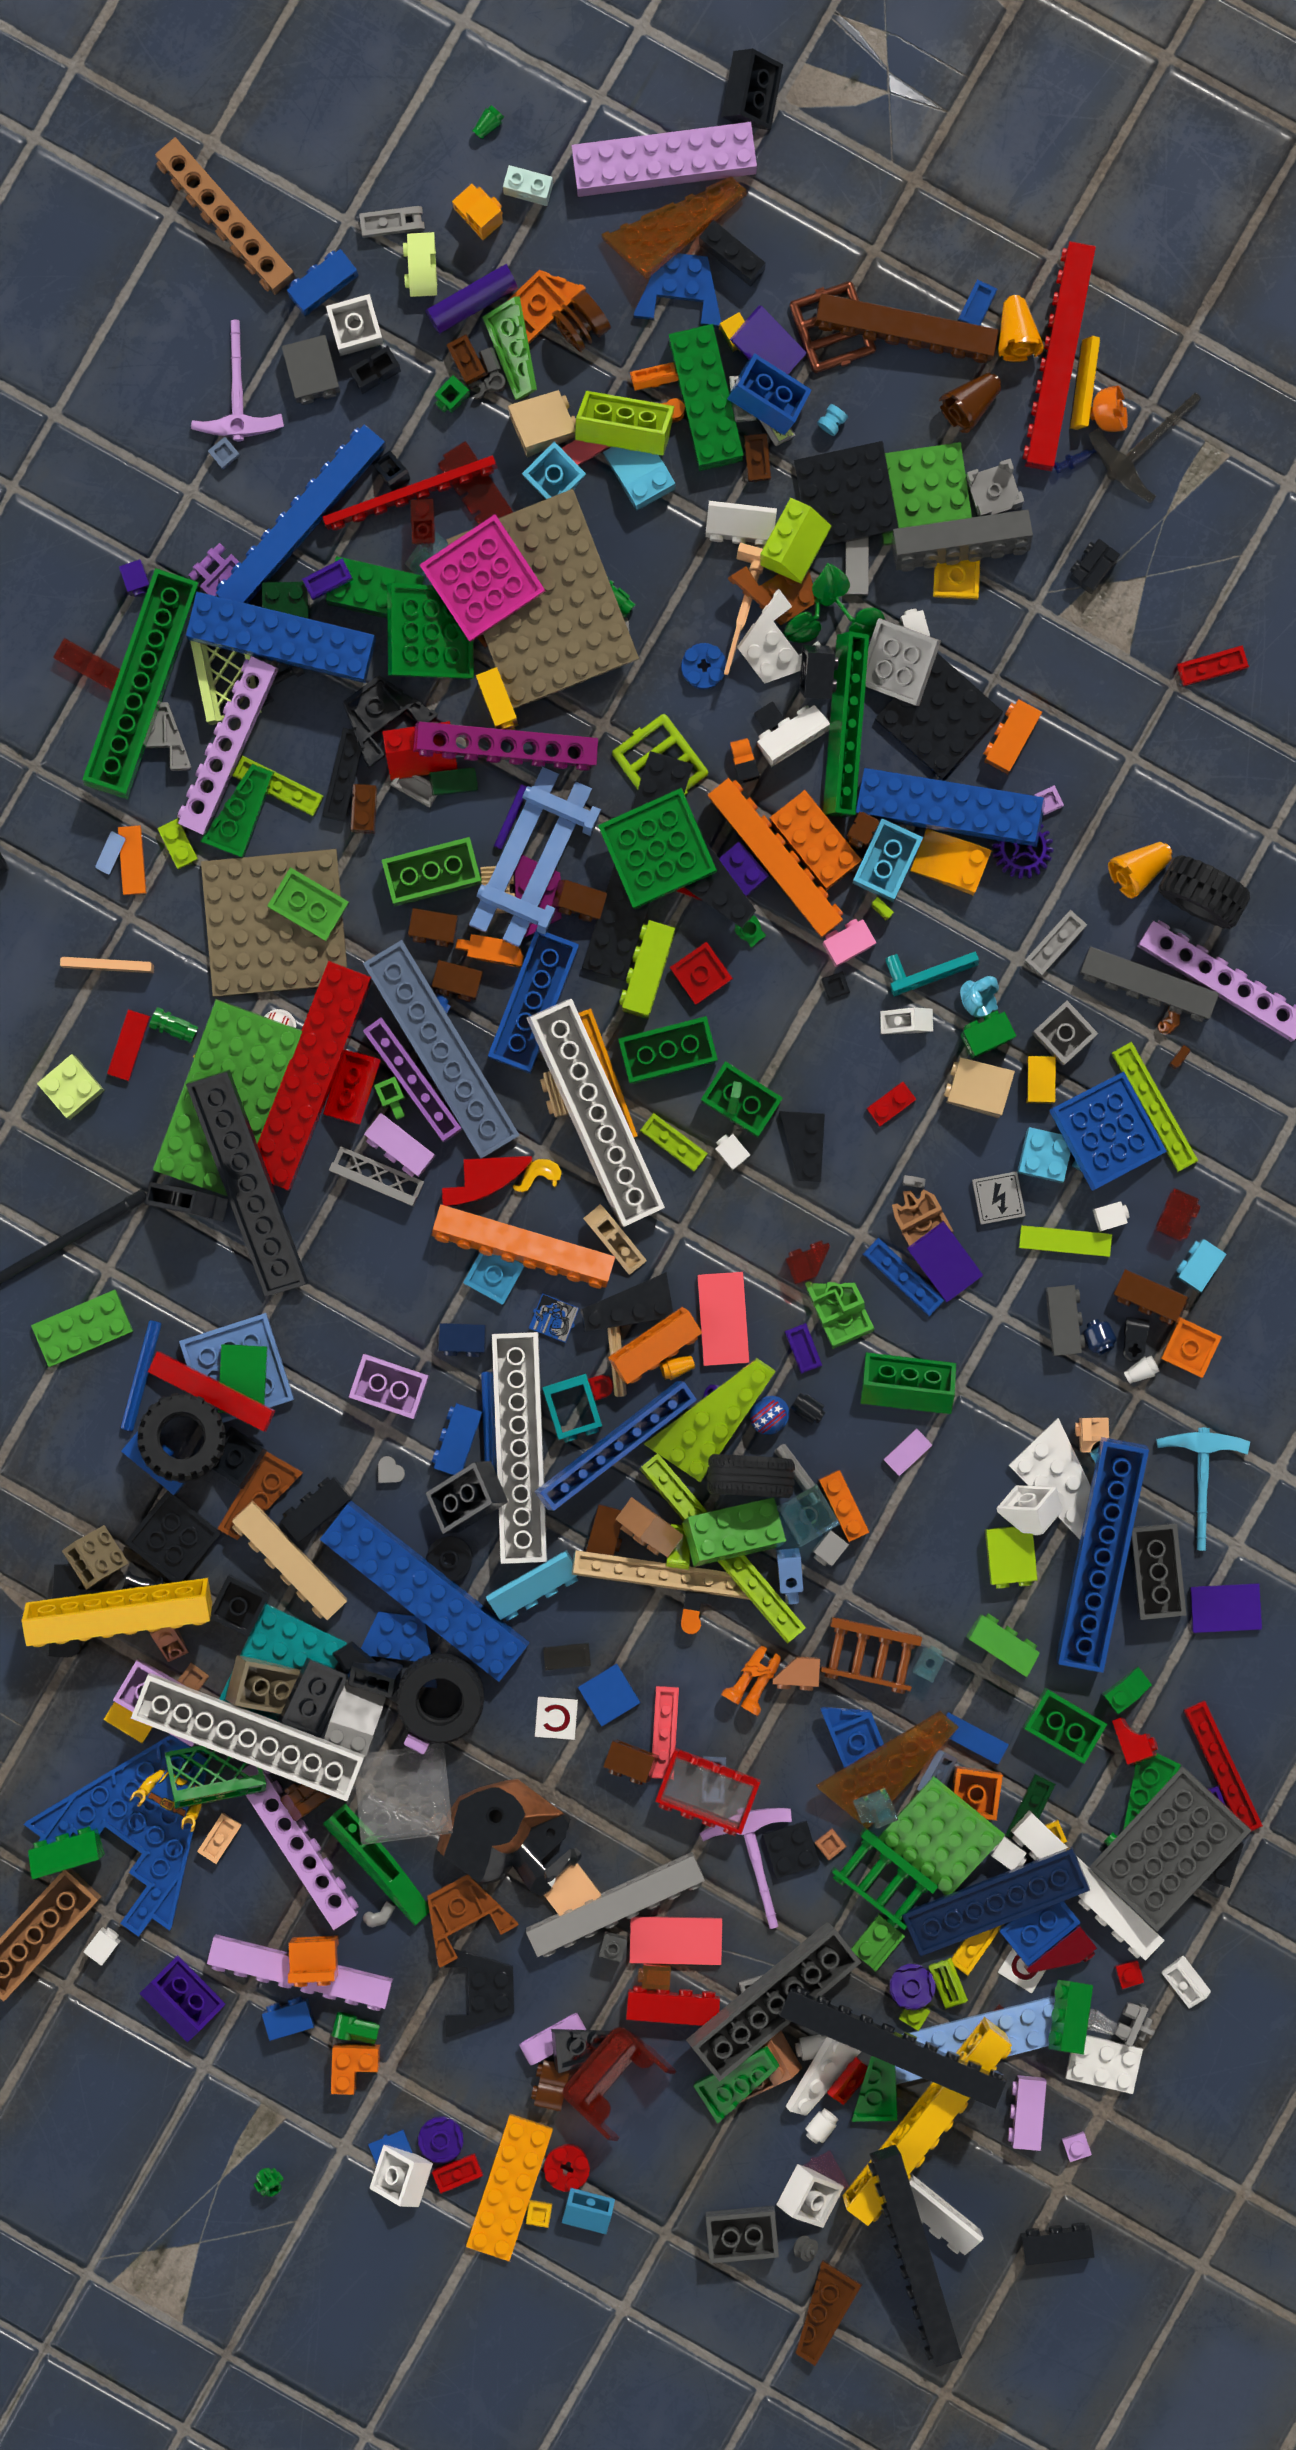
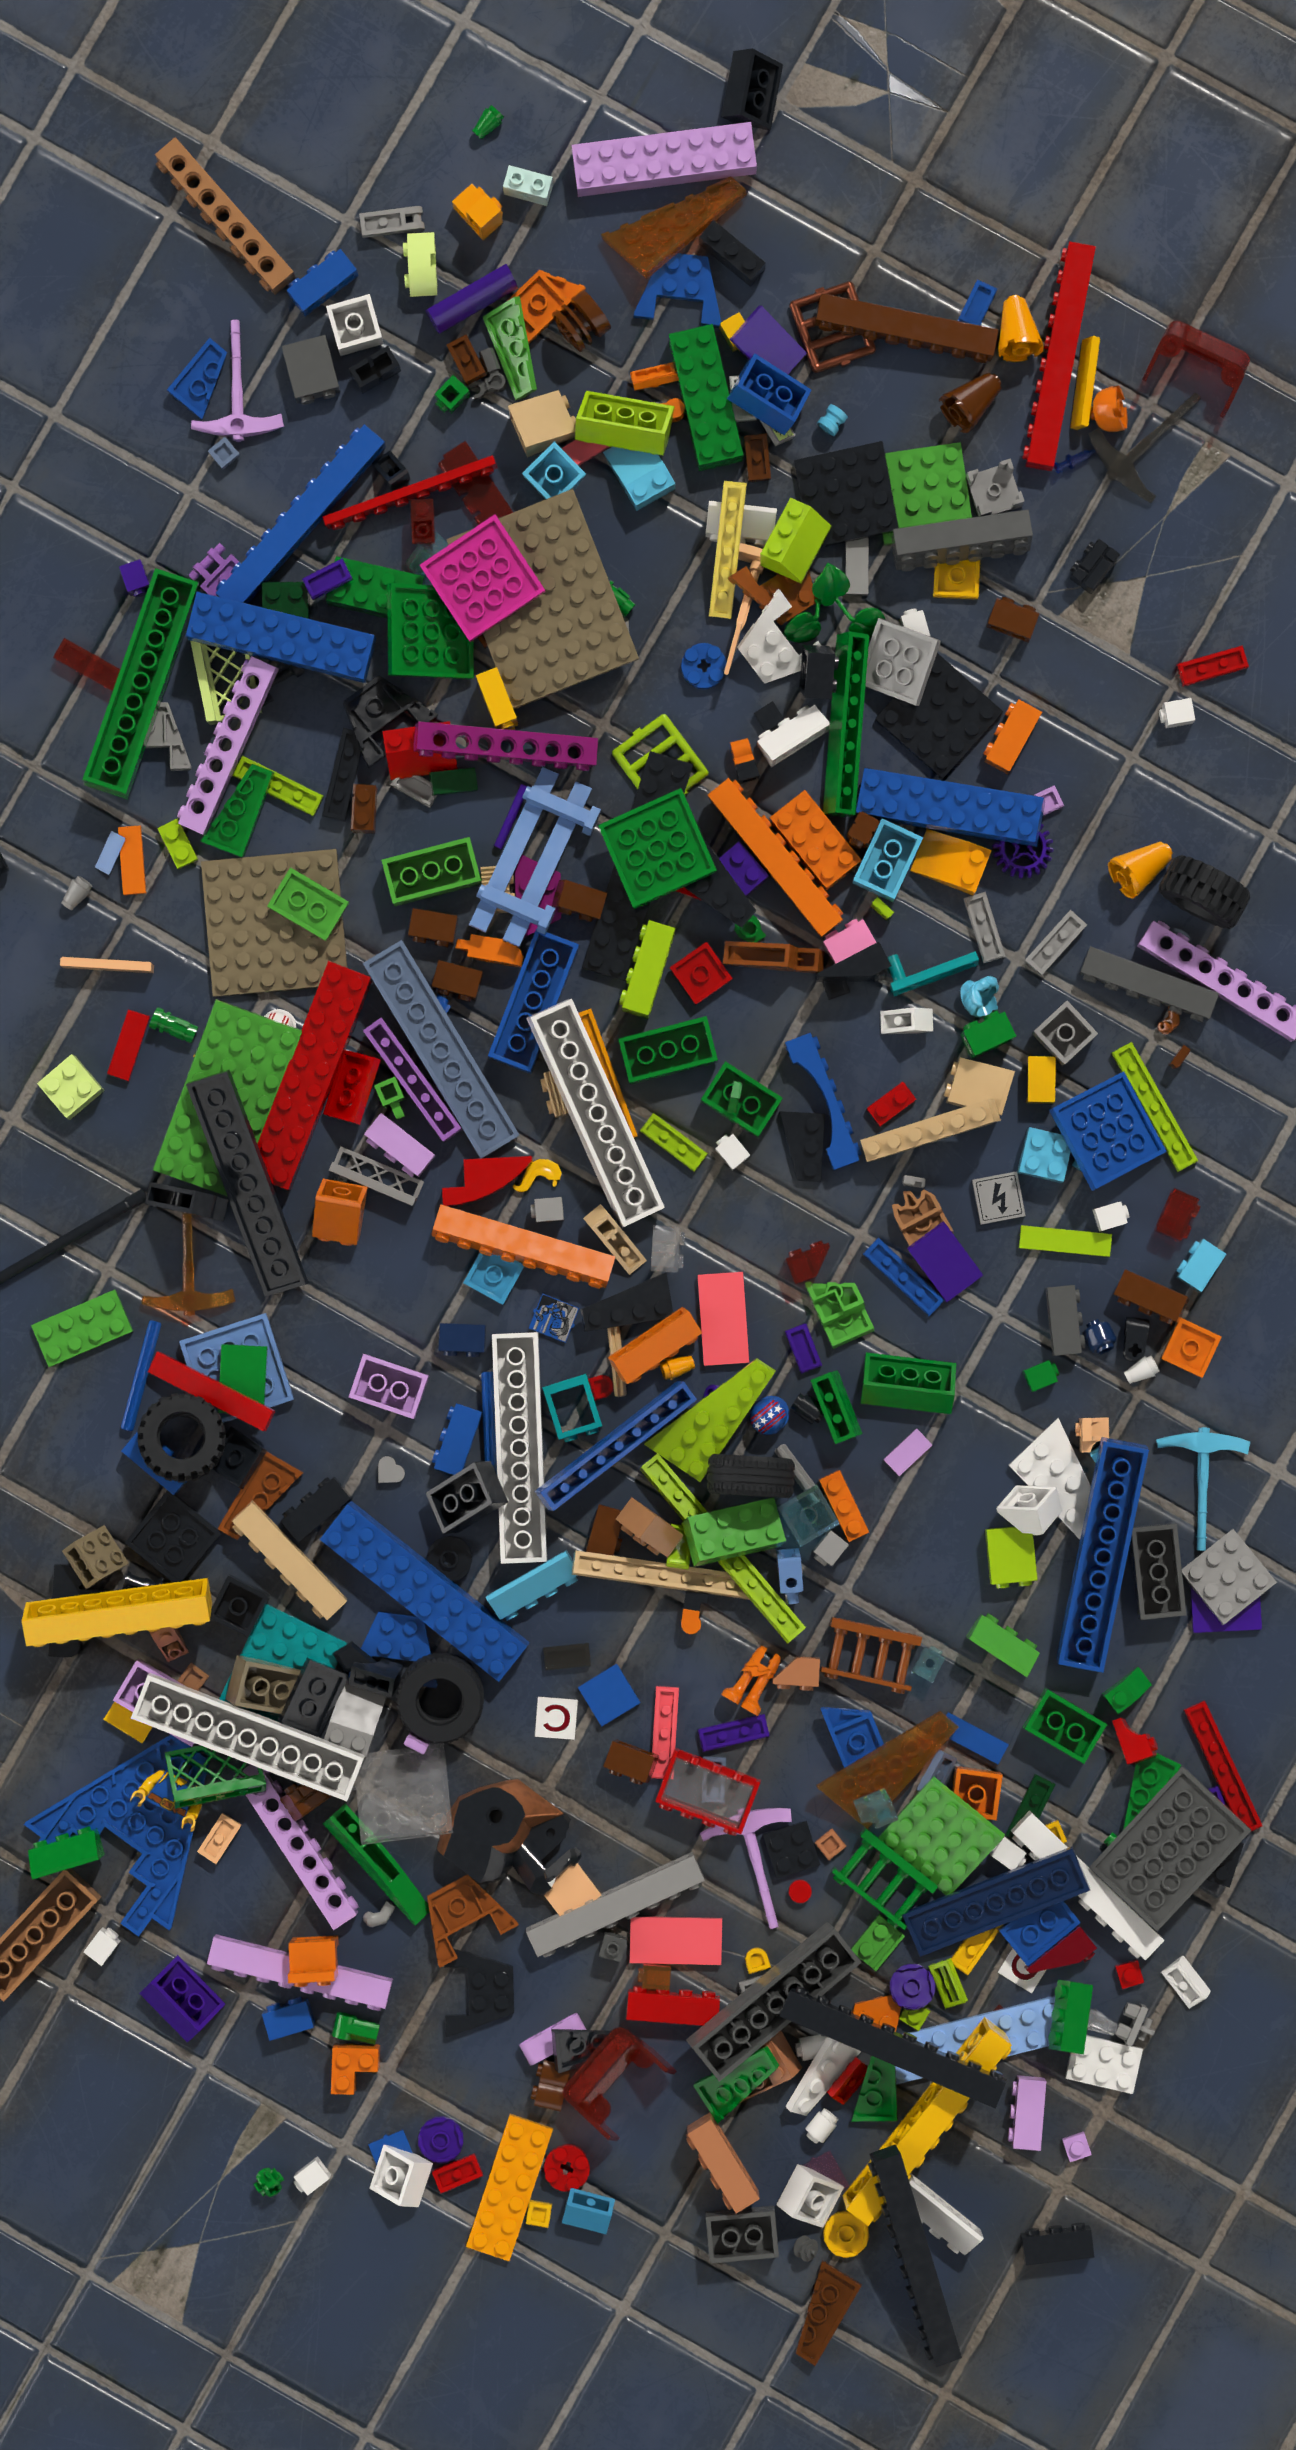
(77, 891): none -> light grey cone
(189, 1299): none -> clear orange piece
(198, 378): none -> blue wing
(311, 2176): none -> white brick
(339, 1212): none -> orange slope
(547, 1210): none -> light grey brick
(665, 1249): none -> clear brick
(723, 2162): none -> nougat brick
(727, 549): none -> light yellow tile
(733, 1732): none -> dark purple tile
(757, 1960): none -> yellow tile
(773, 956): none -> dark orange slope
(800, 1891): none -> red tile
(805, 1054): none -> blue arch
(836, 1406): none -> green brick
(845, 2234): none -> yellow tile
(860, 967): none -> black slope
(881, 2009): none -> orange wing
(930, 1130): none -> tan brick
(984, 927): none -> light grey tile
(1013, 619): none -> reddish brown brick
(1041, 1375): none -> green brick
(1177, 713): none -> white brick
(1185, 337): none -> clear red windscreen
(1228, 1577): none -> light grey plate

